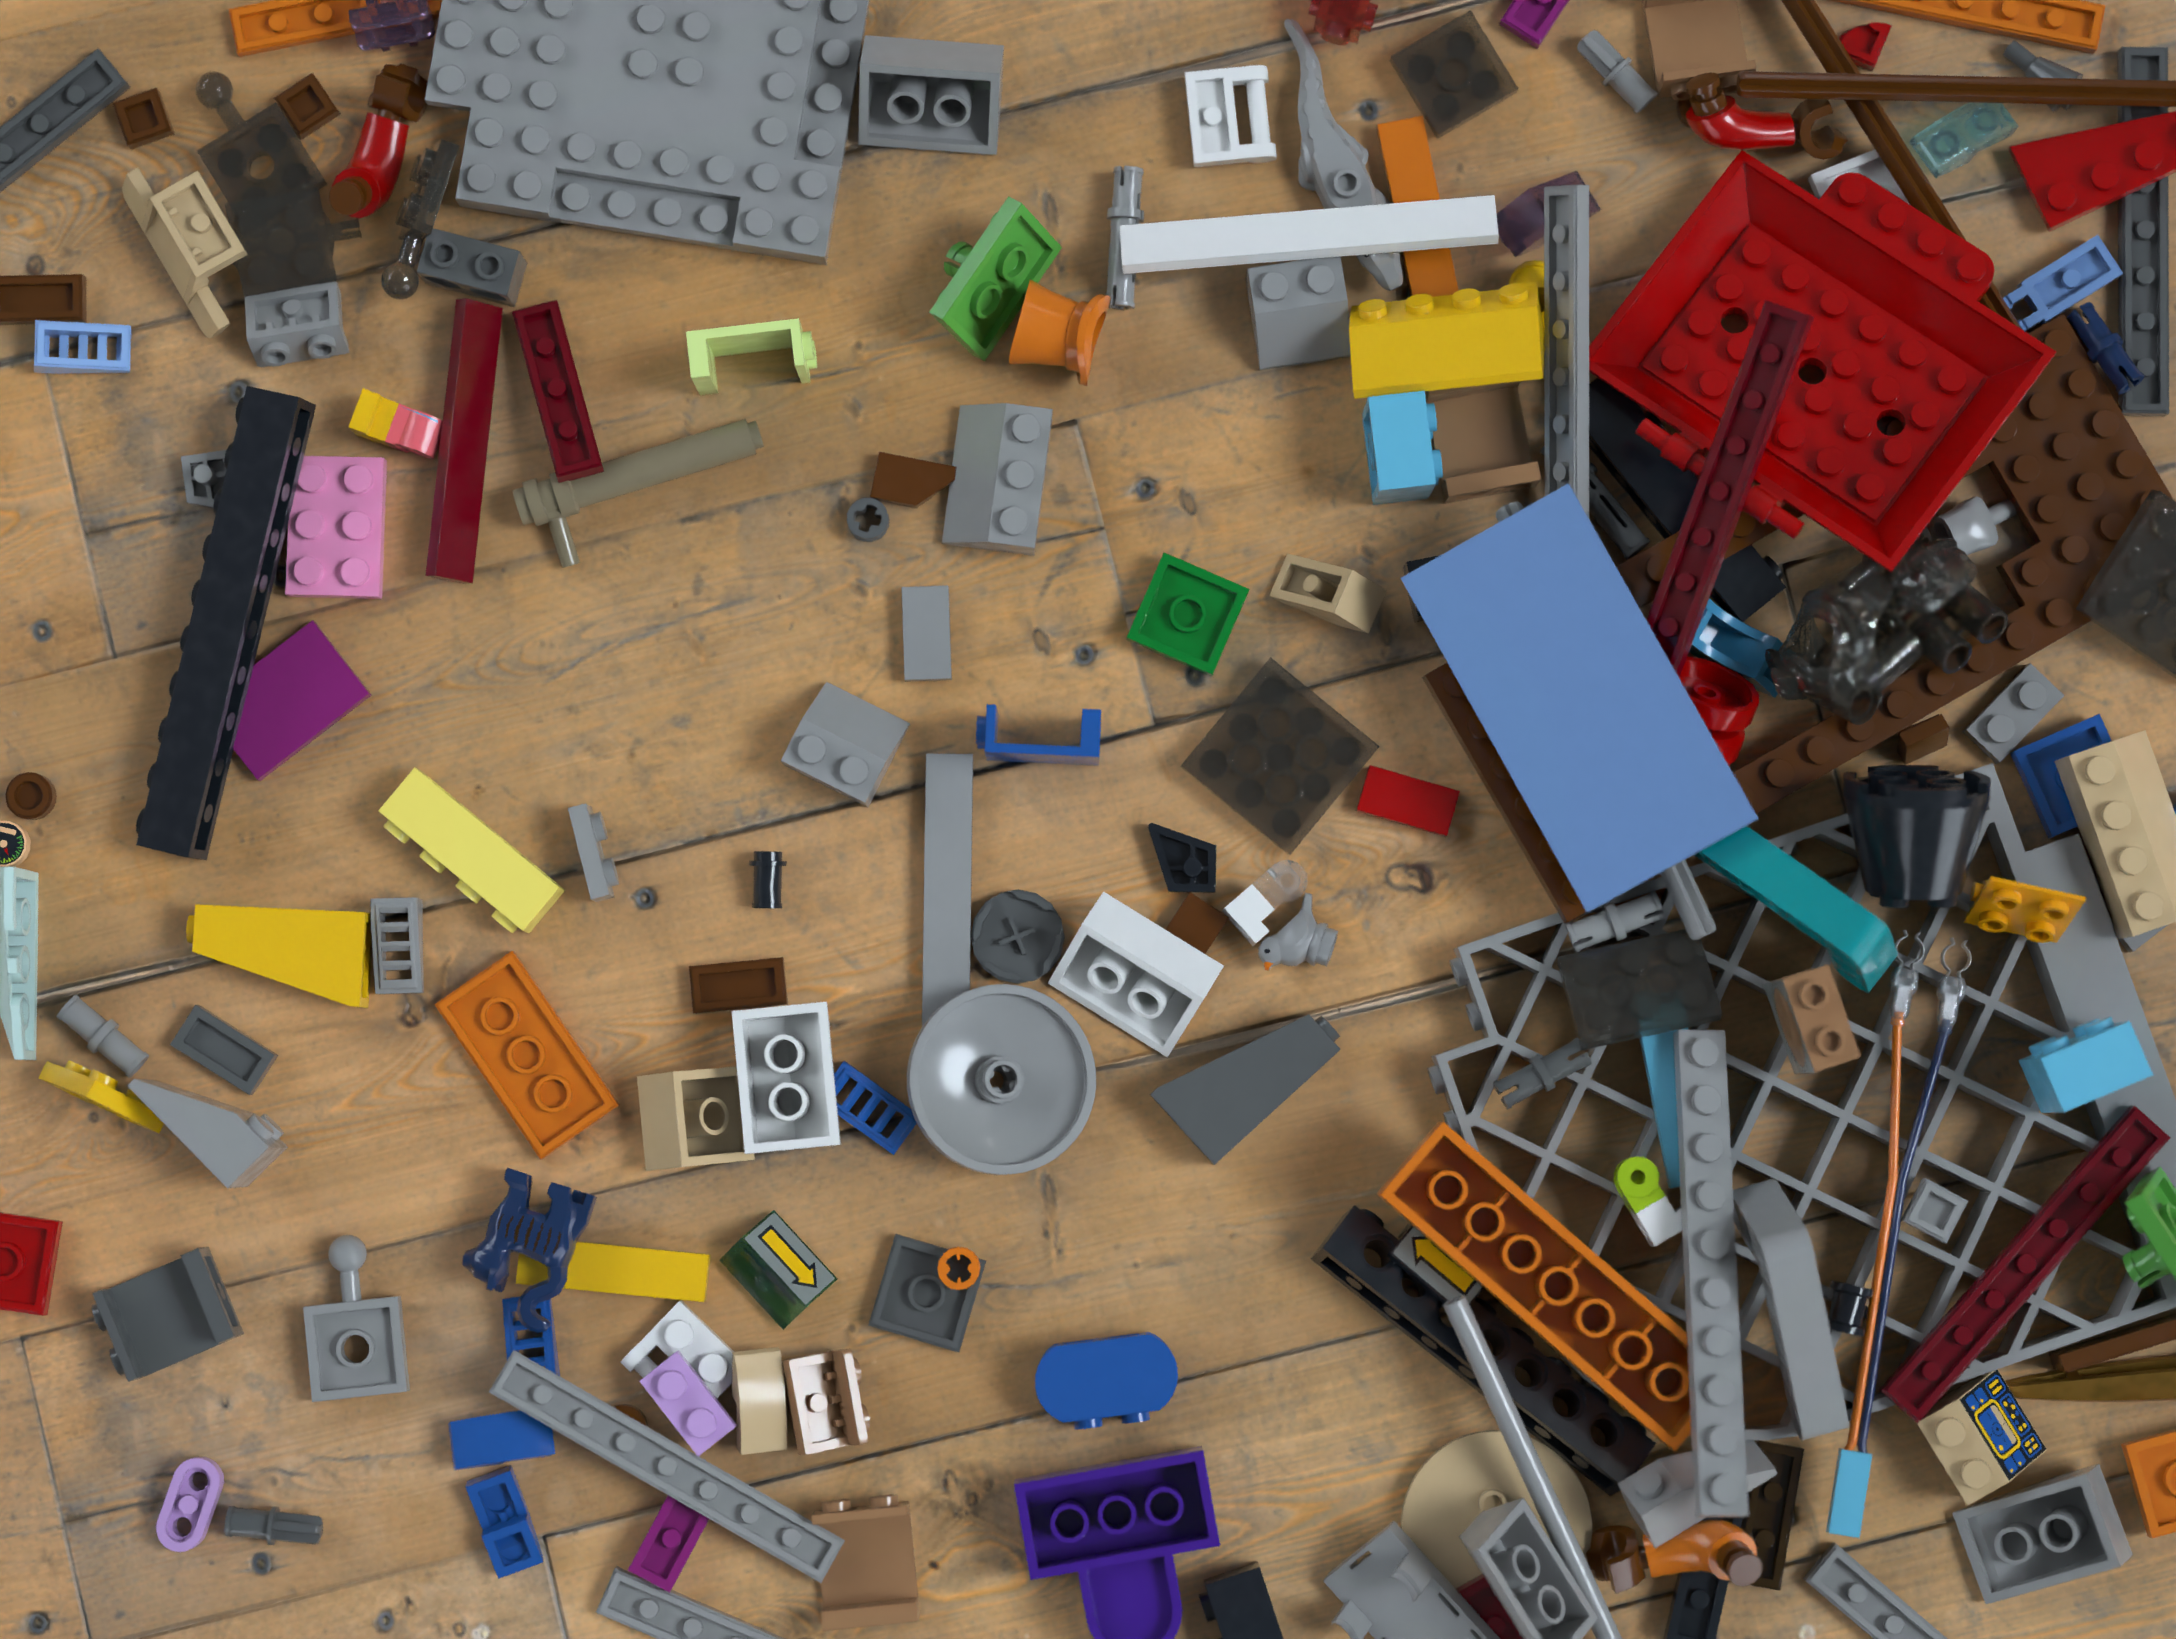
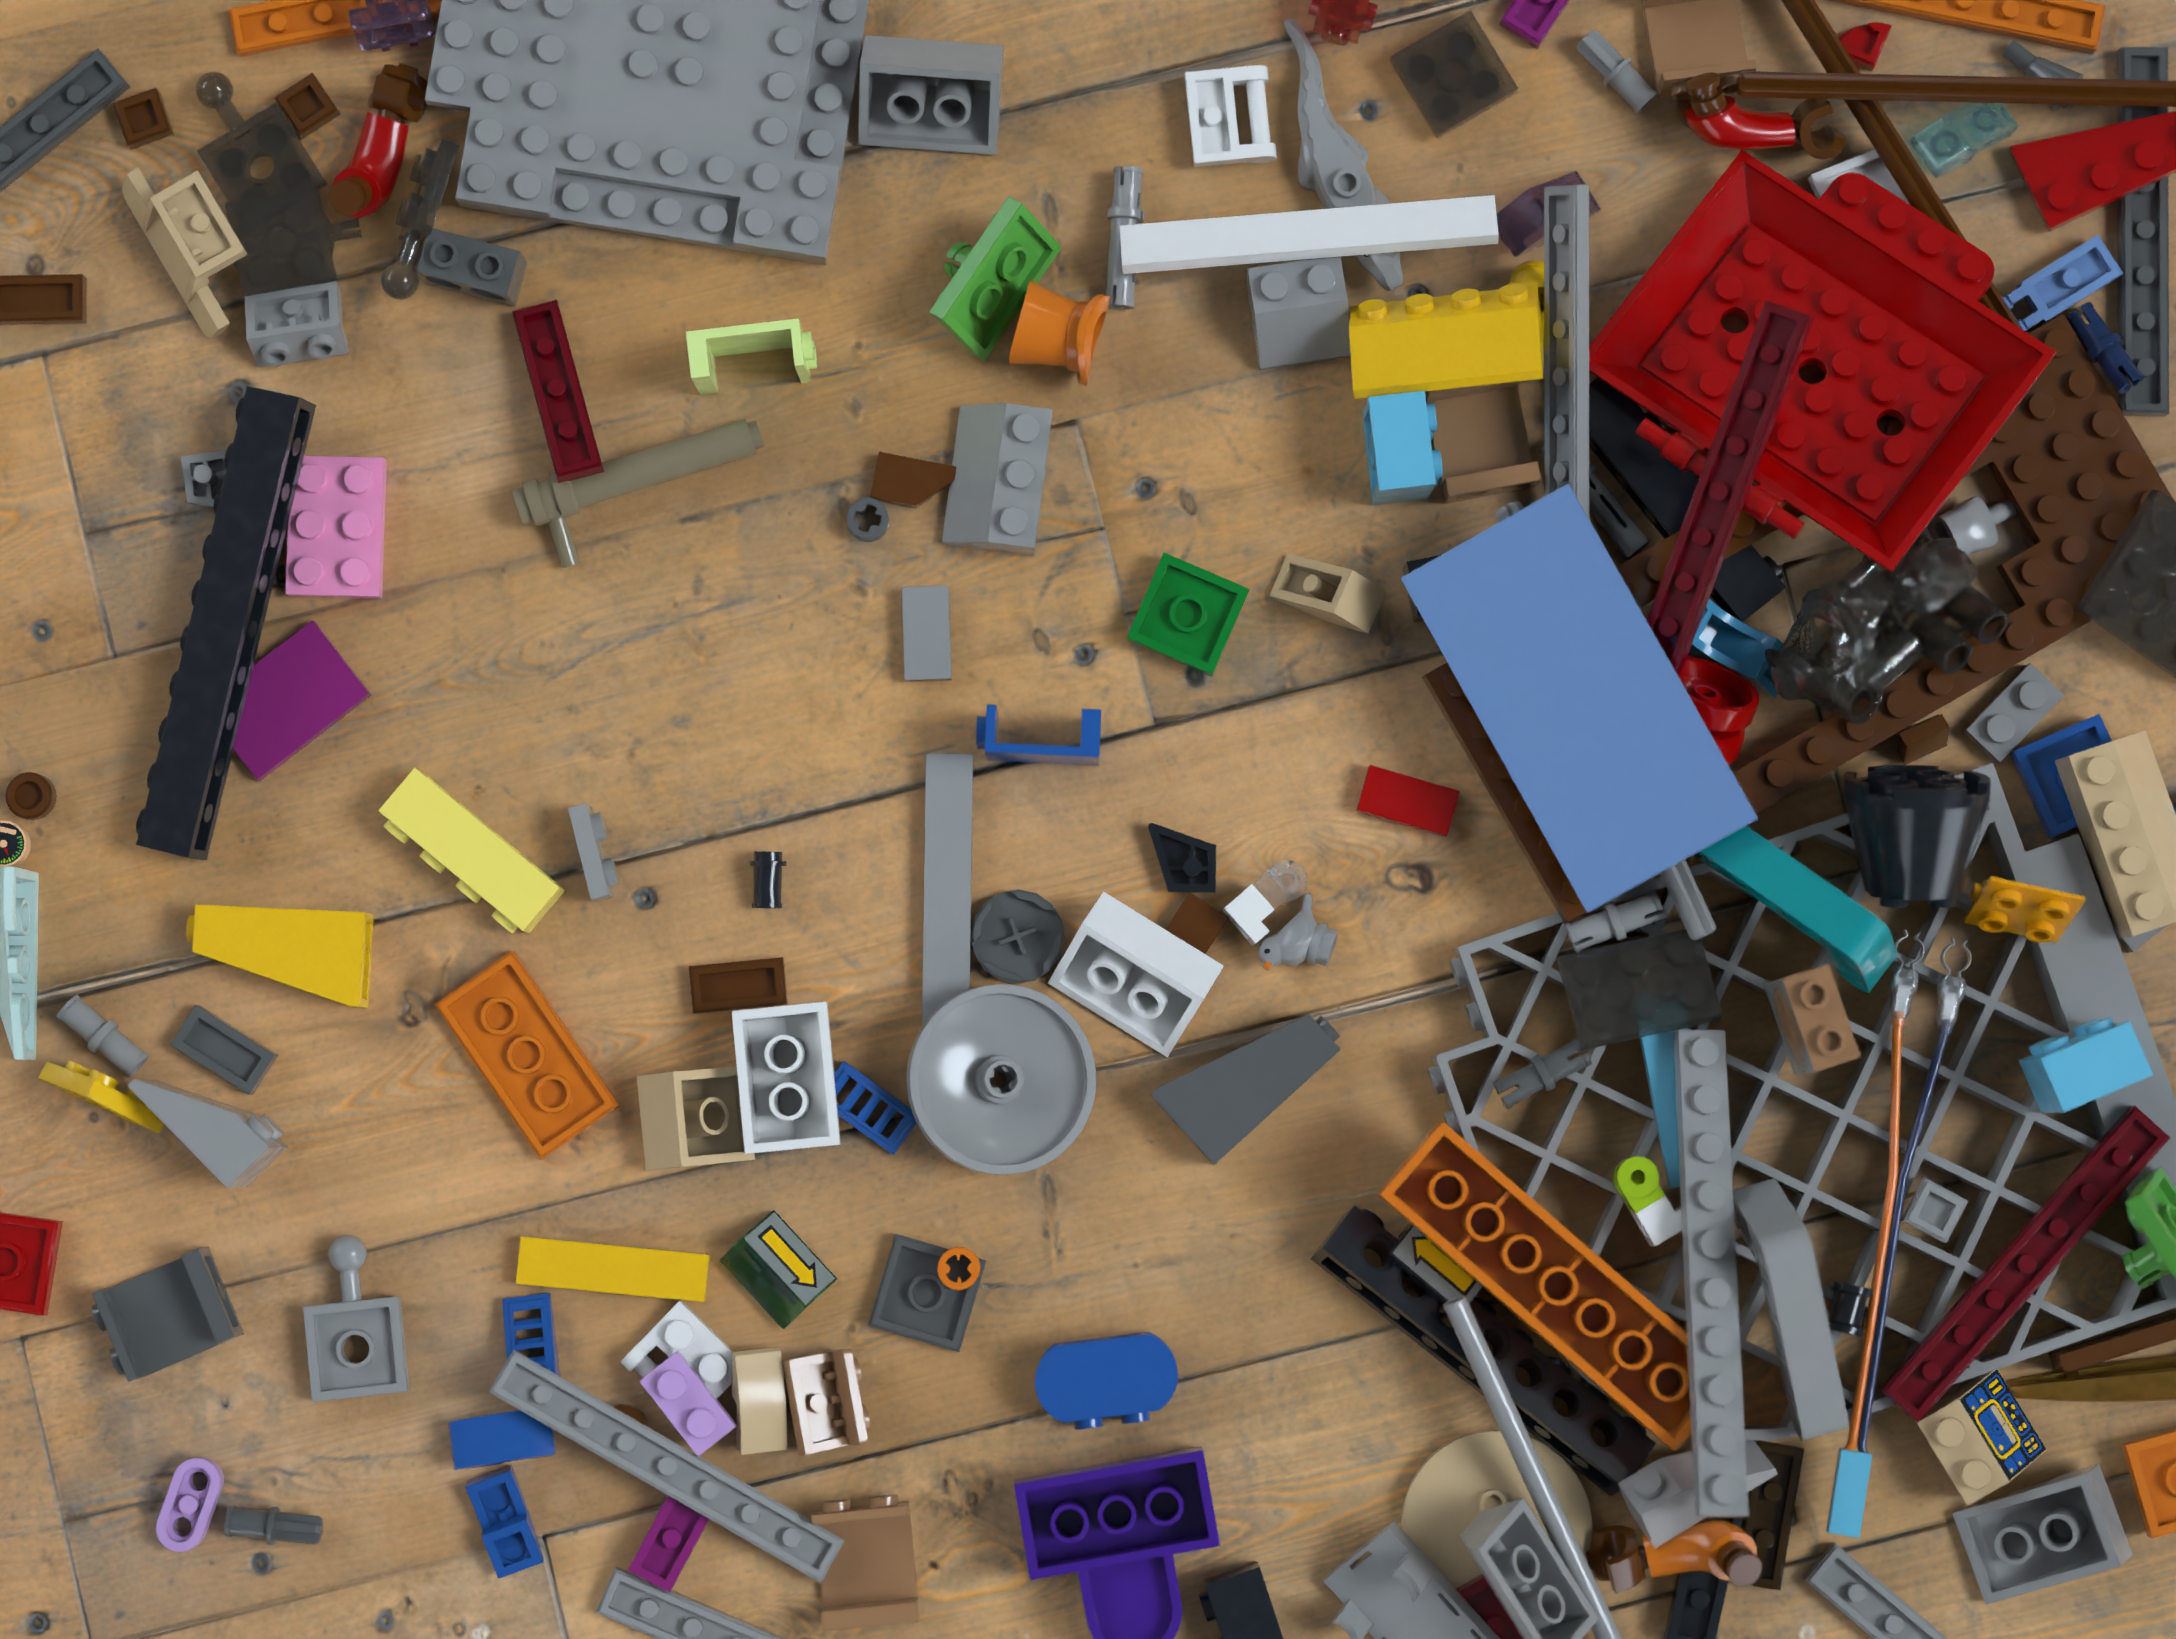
(64, 330): light blue slope -> none
(380, 927): light grey slope -> none
(396, 425): leg -> none
(464, 441): dark red tile -> none
(541, 1236): dark blue animal -> none
(845, 744): light grey slope -> none
(1279, 756): clear smoke plate -> none
(1413, 179): orange tile -> none

